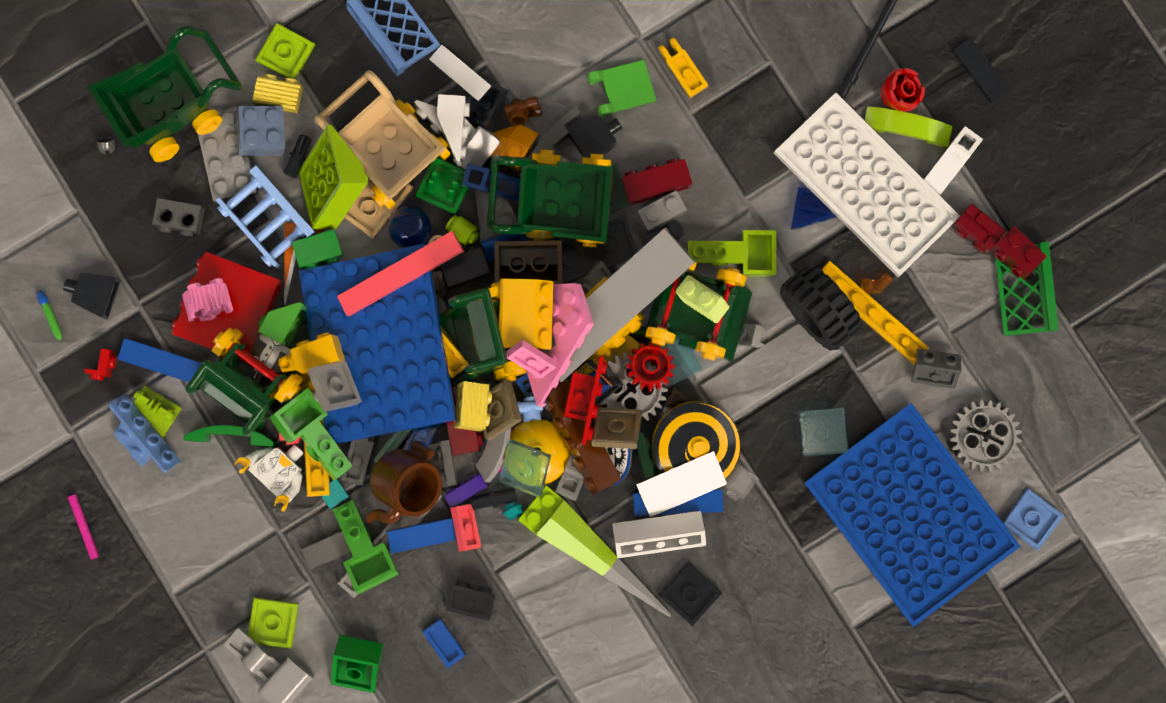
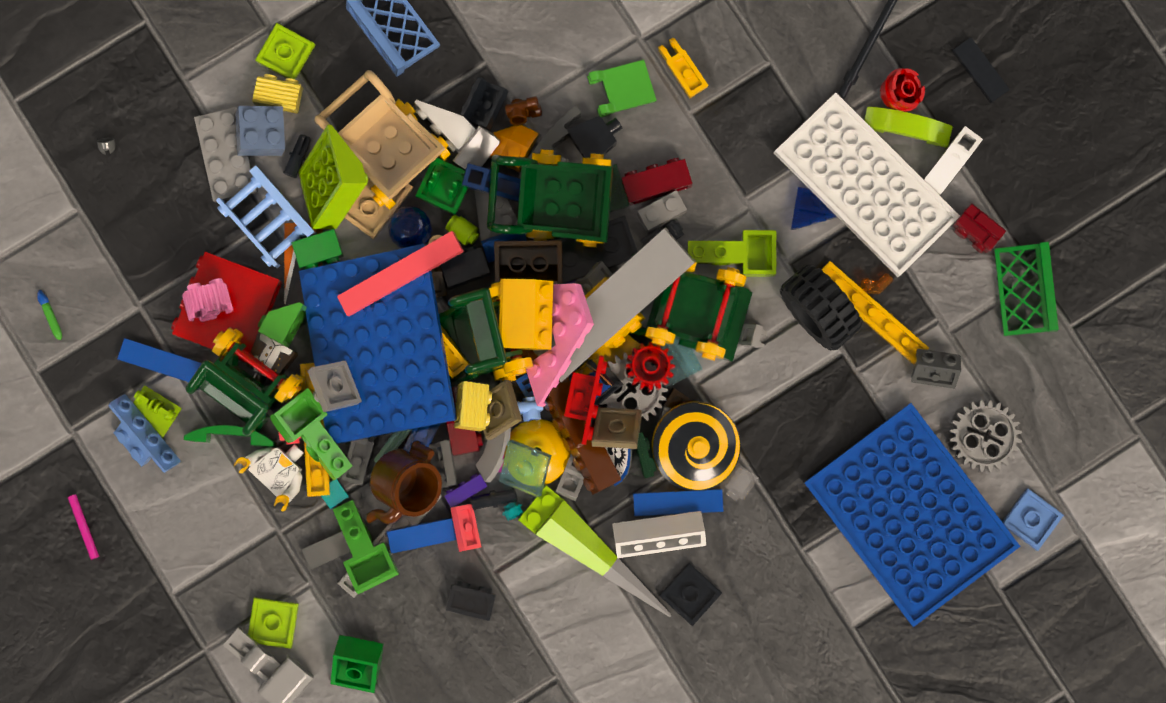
(93, 292): black torso -> none
(106, 363): red bracket -> none
(161, 98): dark green piece -> none
(179, 213): dark grey brick -> none
(312, 354): yellow hinge -> none
(444, 643): blue tile -> none
(451, 117): white slope -> none
(460, 72): white sticker -> none
(531, 359): bright pink plate -> none
(681, 484): white sticker -> none
(702, 299): yellowish green brick -> none
(823, 432): clear light blue tile -> none
(1018, 253): dark red bracket -> none

